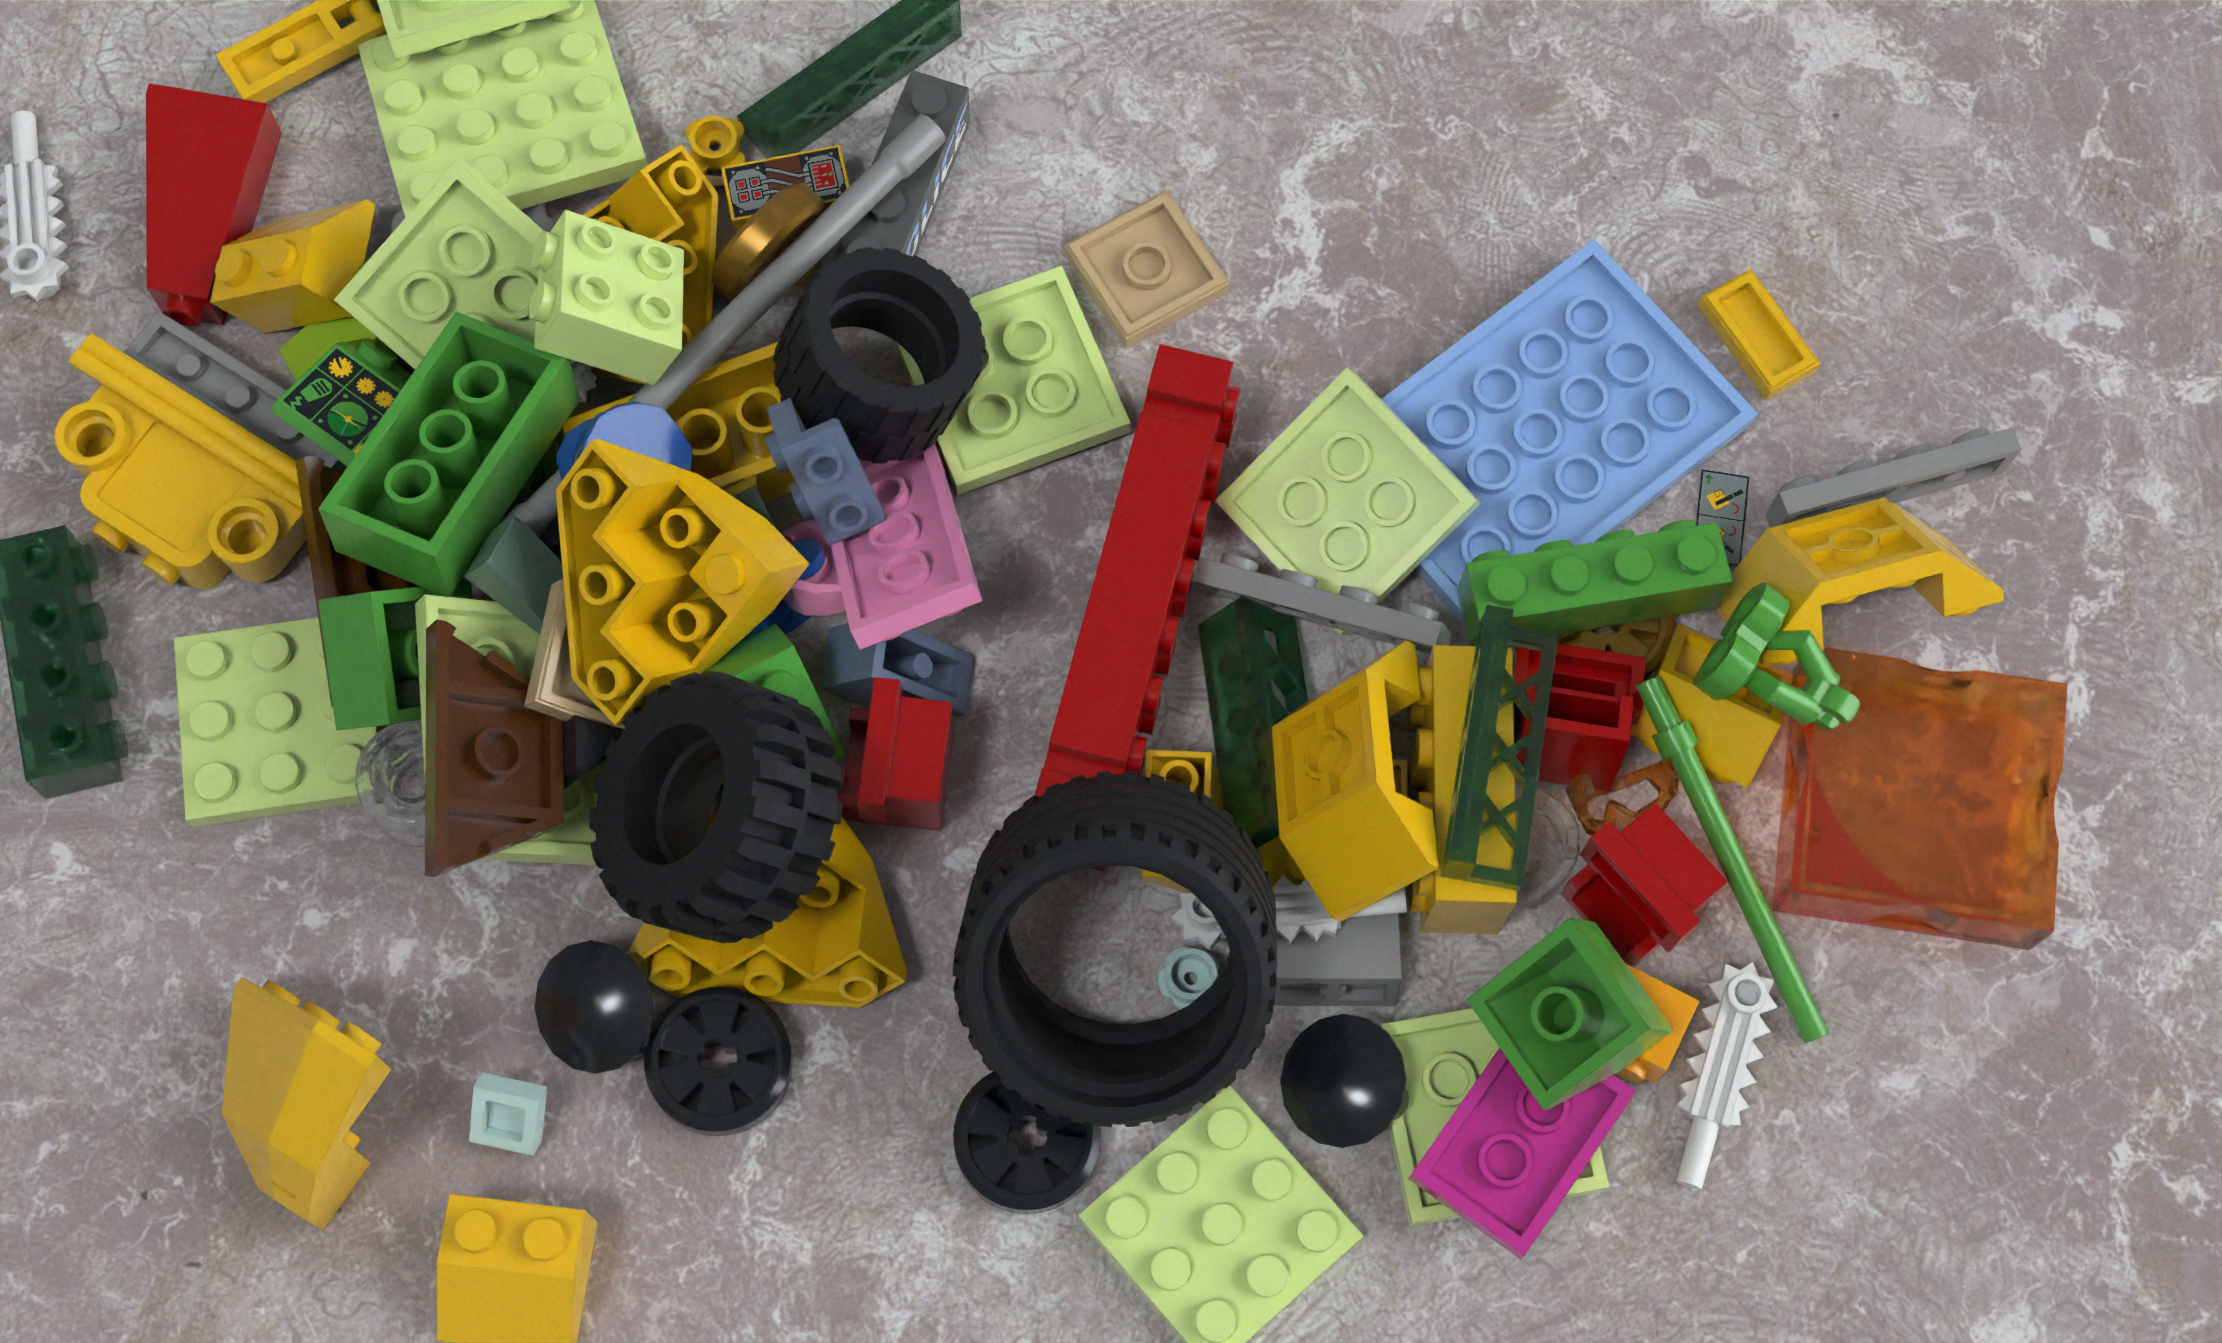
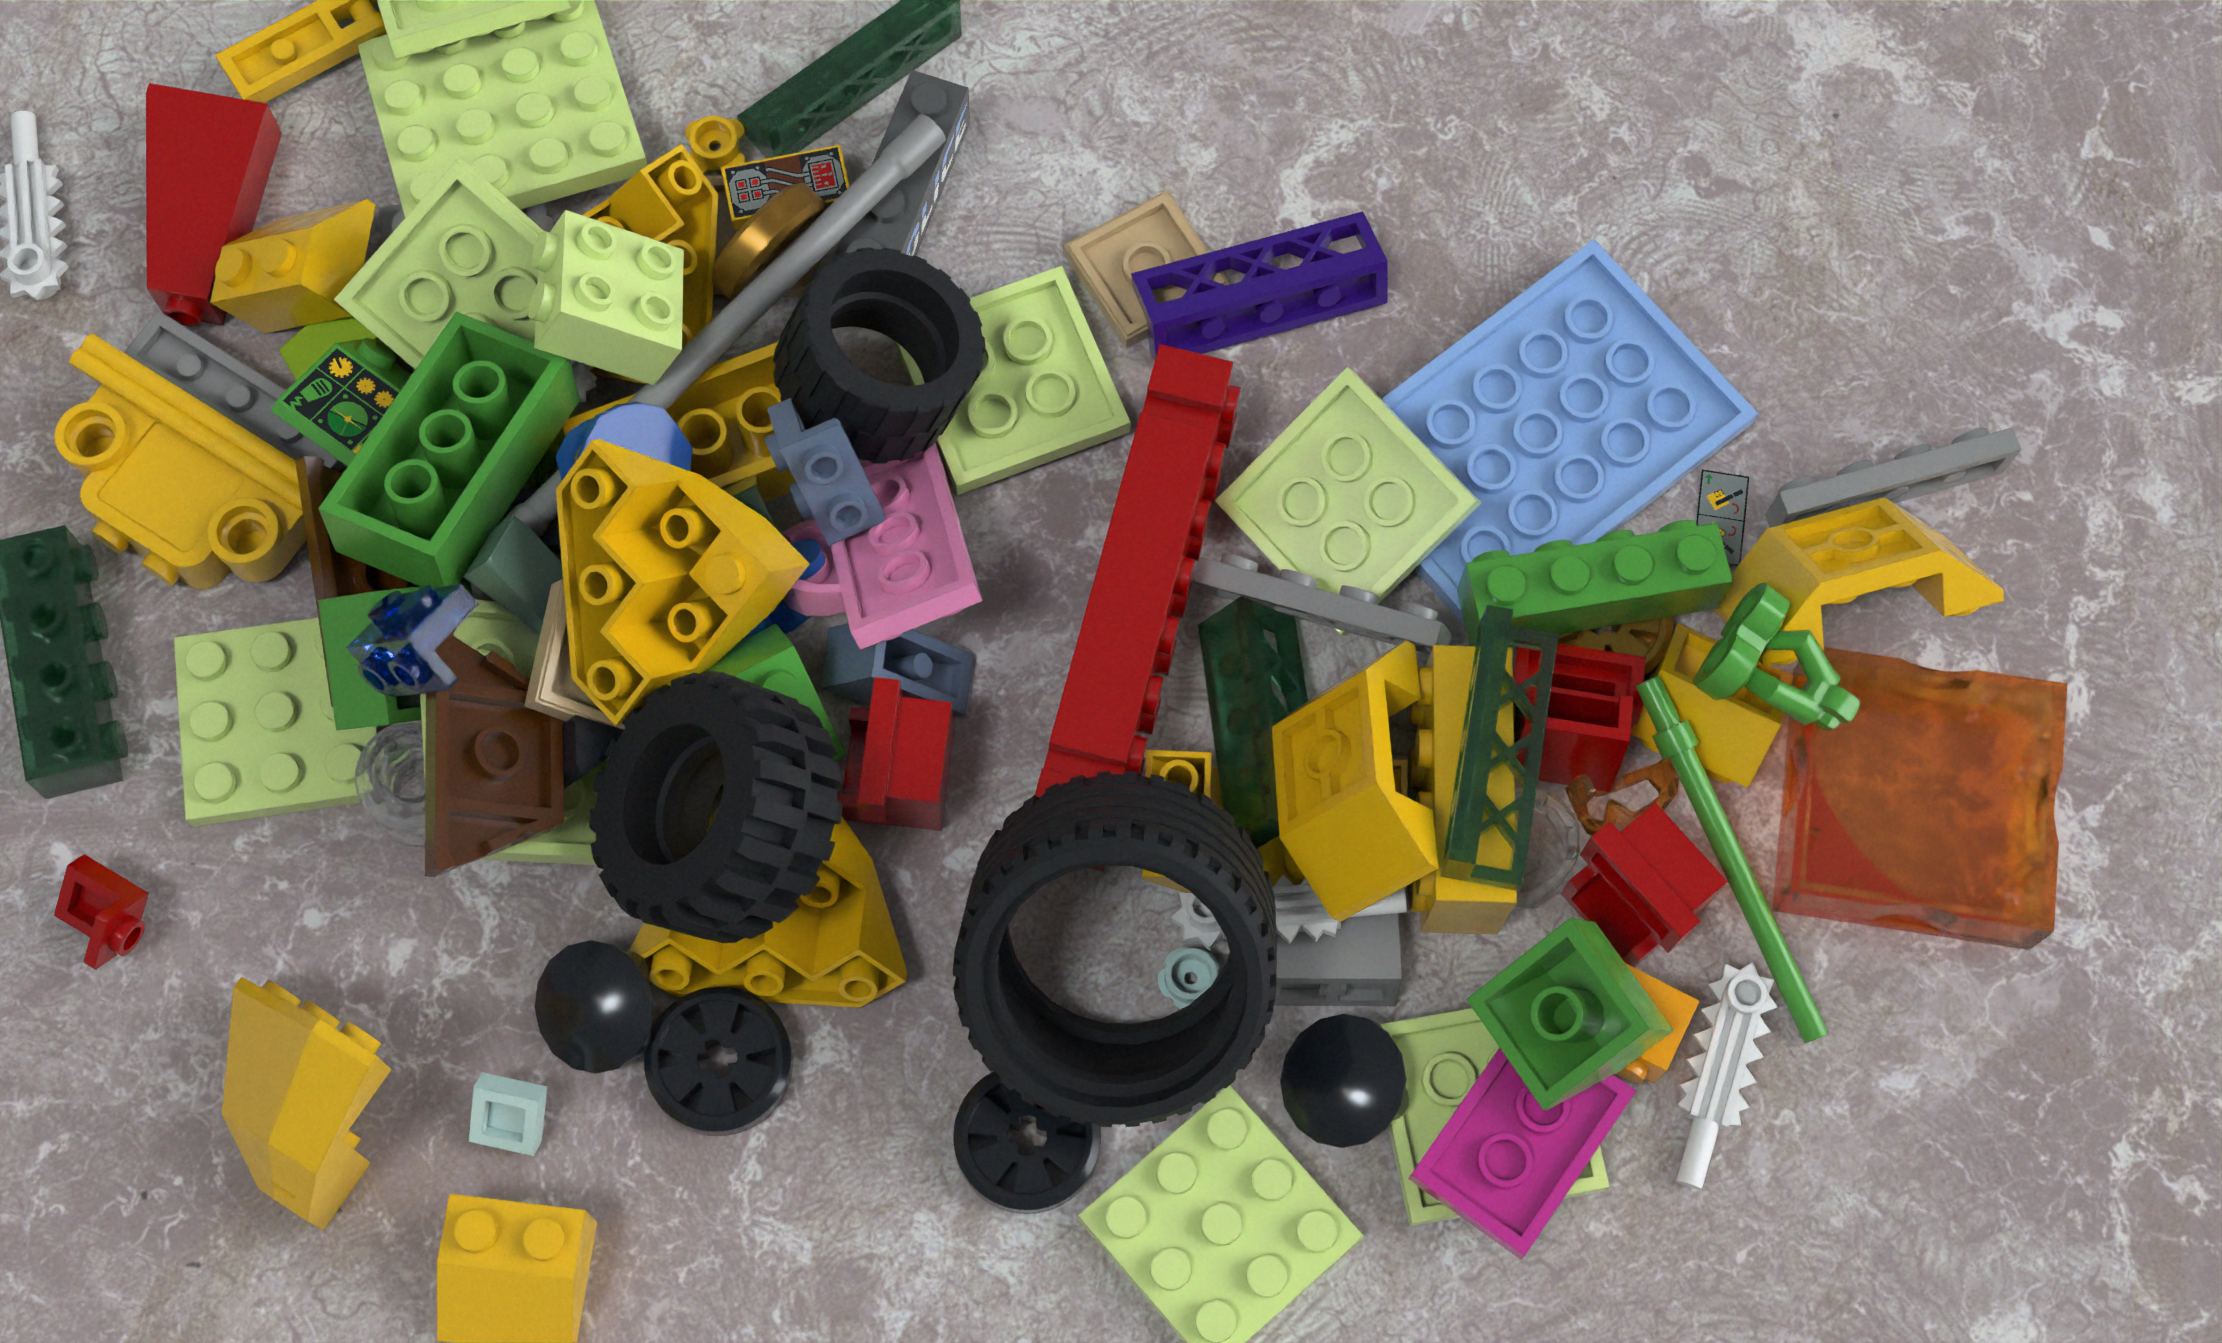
(102, 908): none -> red bracket
(401, 640): none -> bracket
(1268, 296): none -> dark purple fence
(1758, 334): yellow tile -> none

